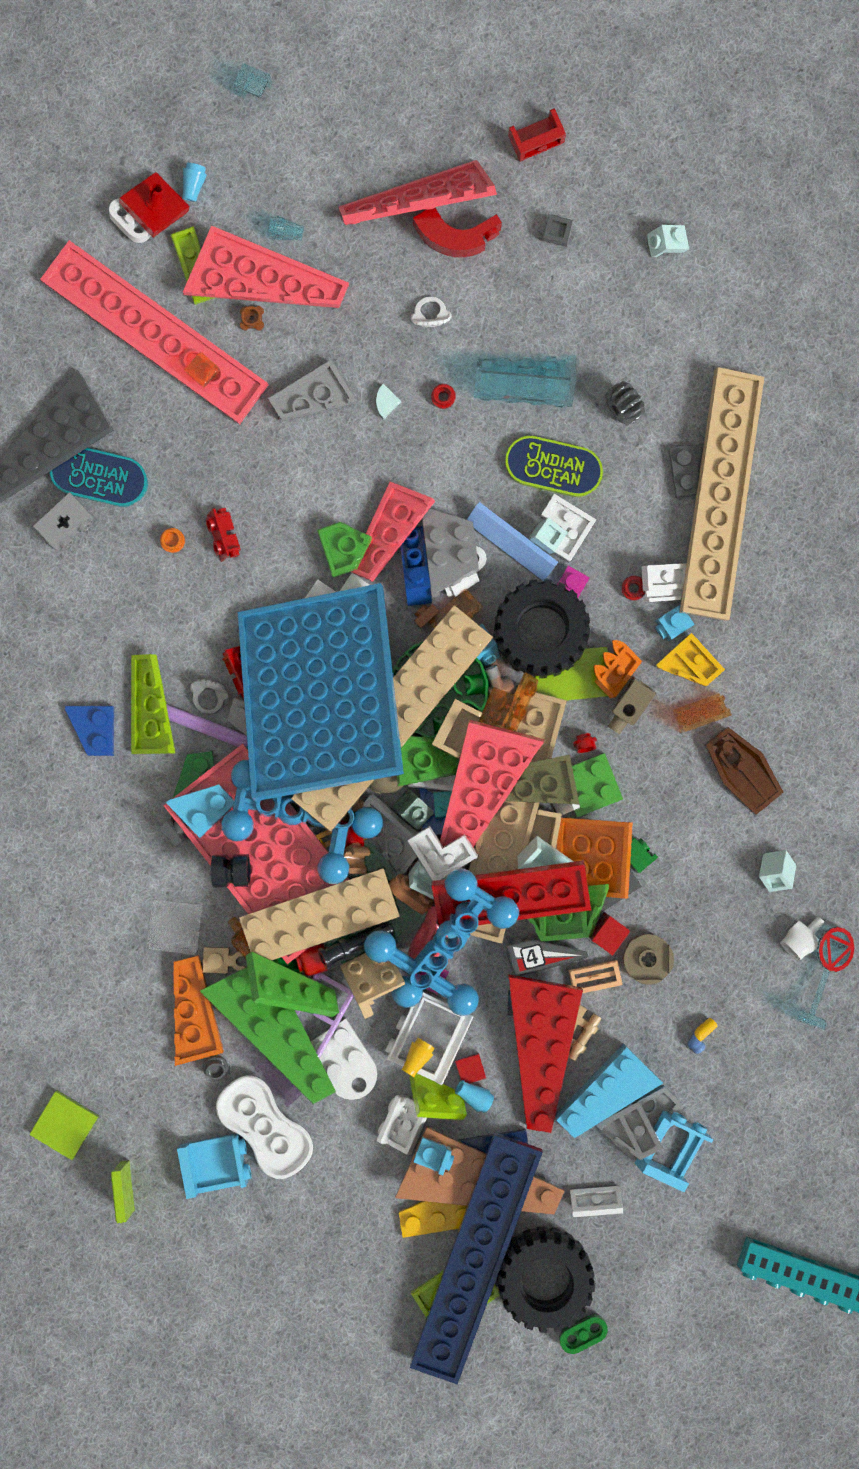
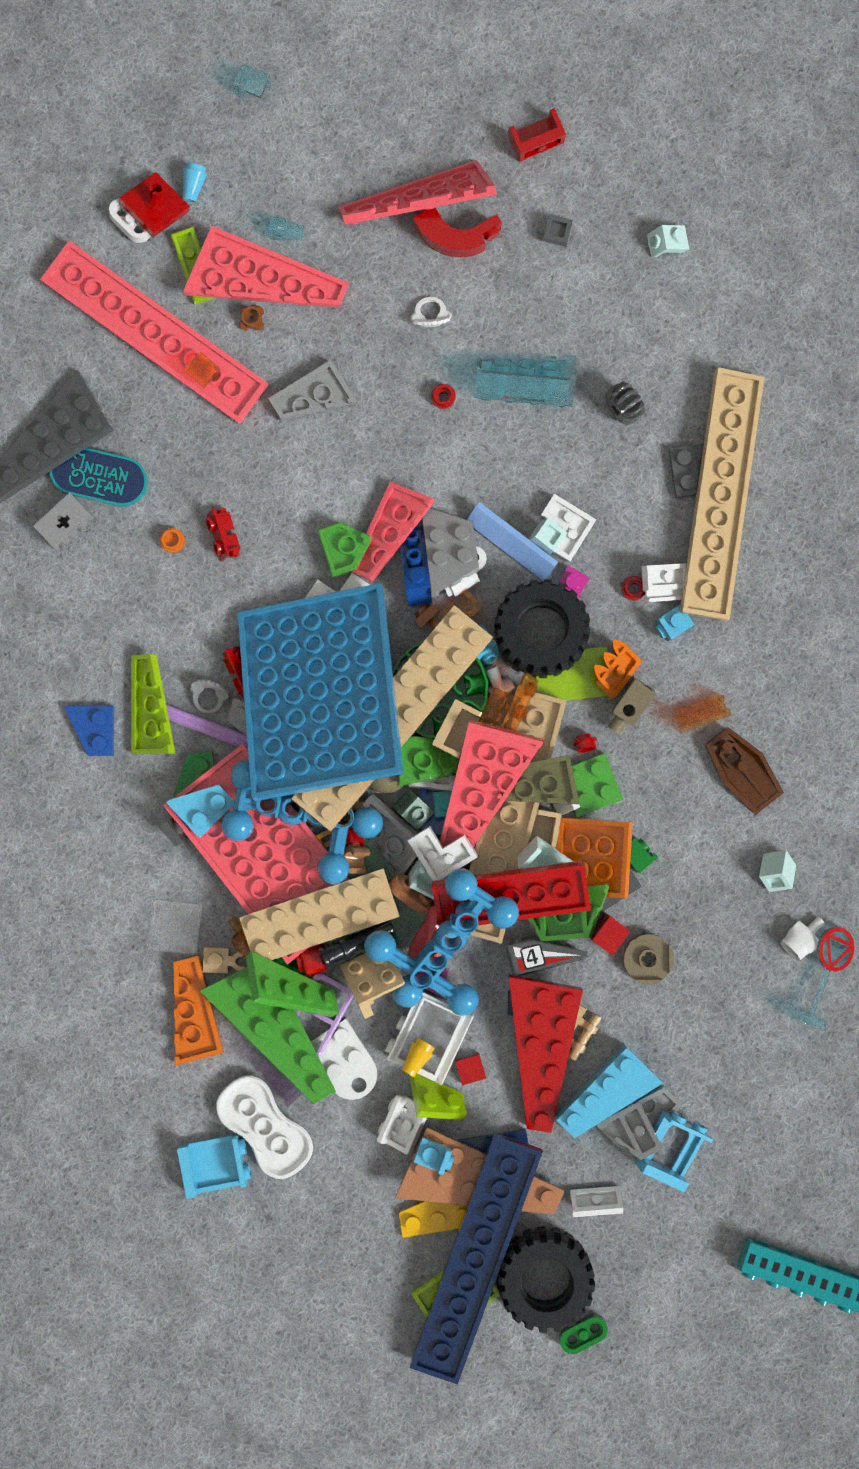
(64, 1125): lime tile -> none
(122, 1192): lime tile -> none
(215, 1067): dark grey plate -> none
(230, 870): black wheel -> none
(386, 401): light aqua tile -> none
(477, 1097): medium azure cone -> none
(553, 466): tile -> none
(616, 973): light nougat tile -> none
(691, 662): yellow wing -> none
(699, 1034): arm -> none

